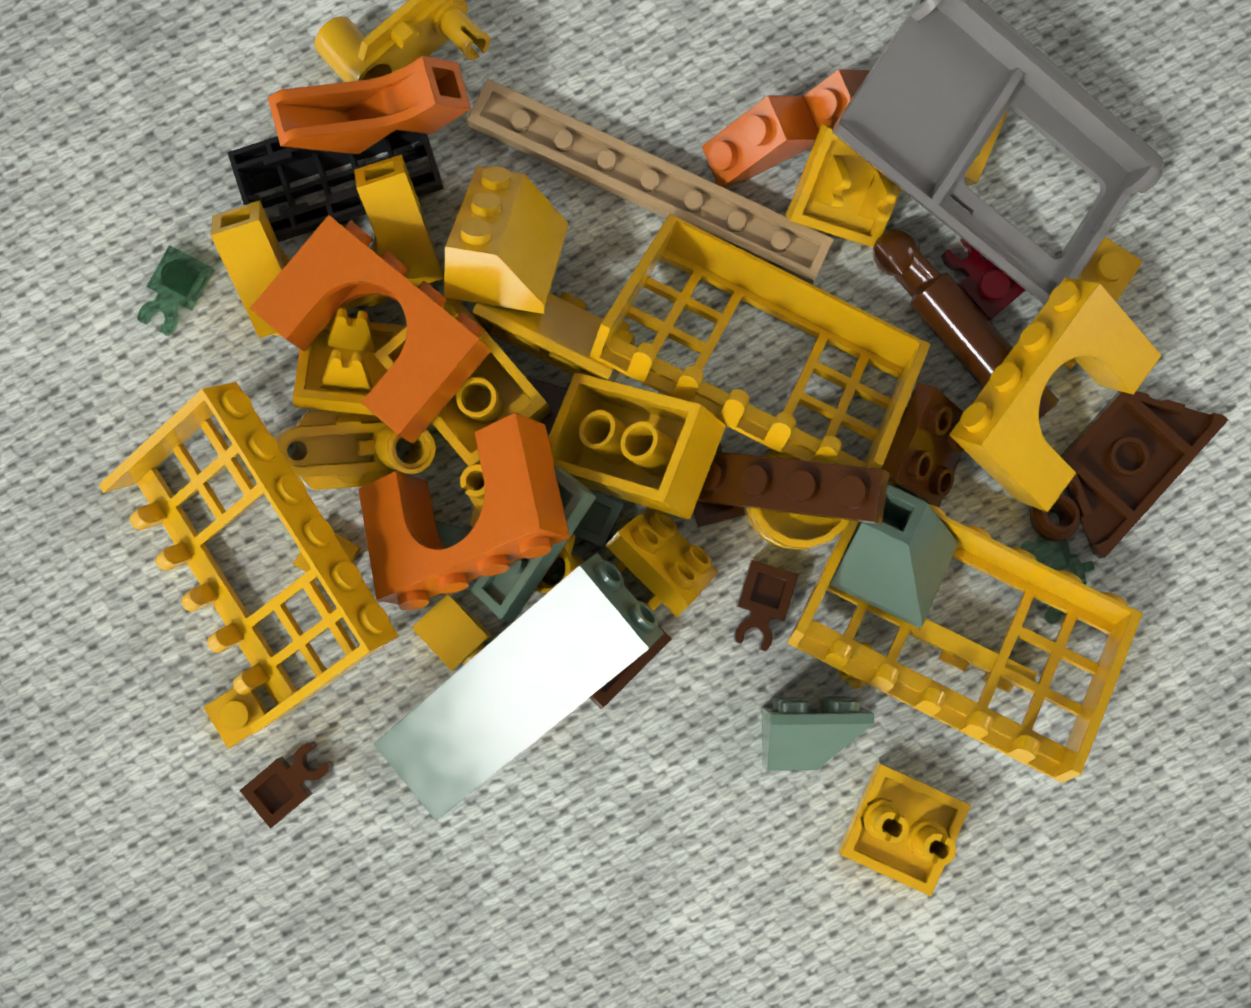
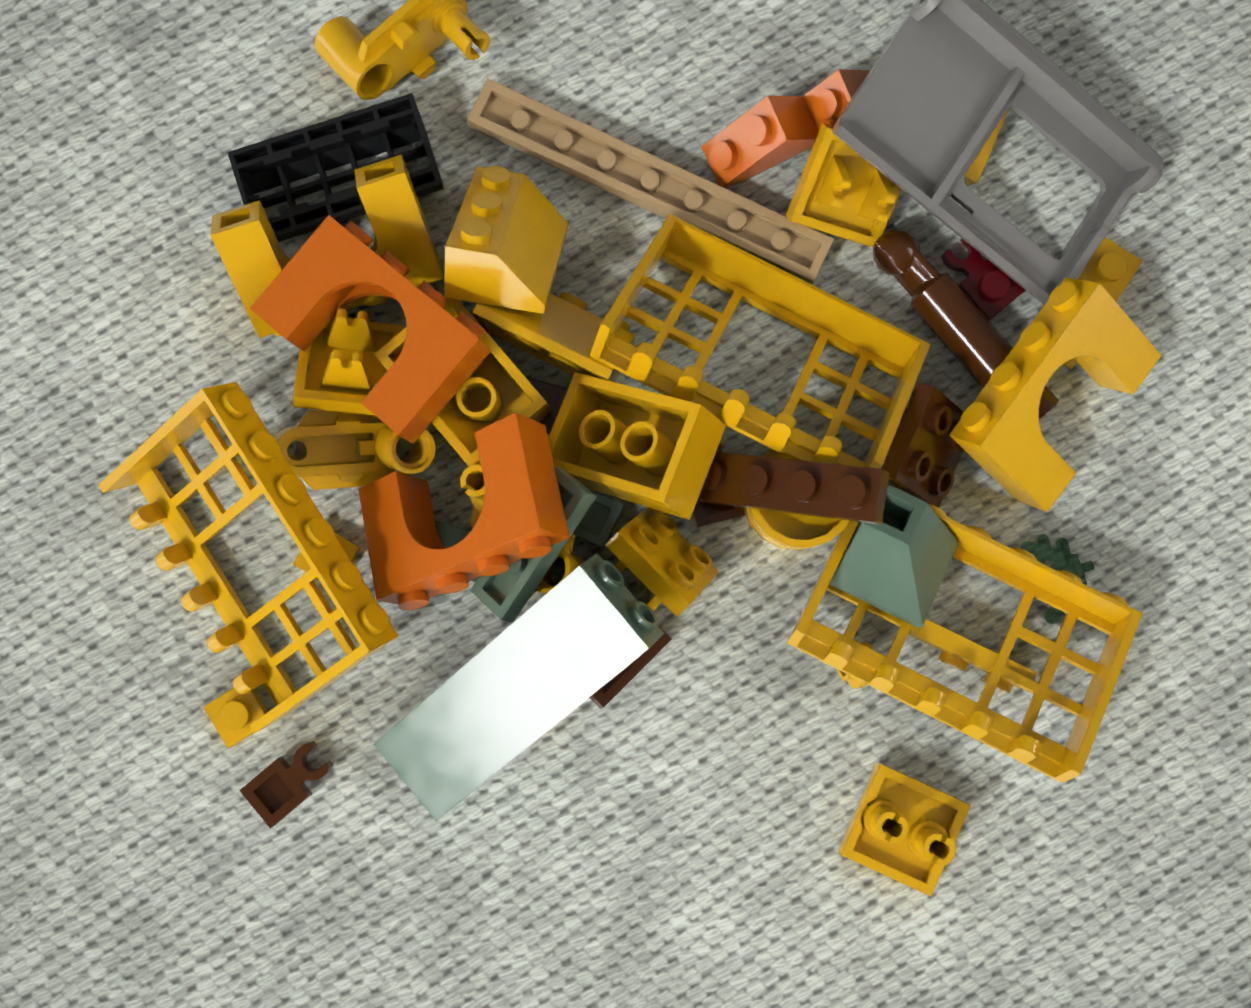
(178, 282): clear green plate -> none
(362, 112): orange arch -> none
(452, 632): yellow brick -> none
(766, 596): reddish brown plate -> none
(805, 740): sand green slope -> none
(1068, 520): reddish brown plate -> none
(1131, 460): reddish brown wing -> none

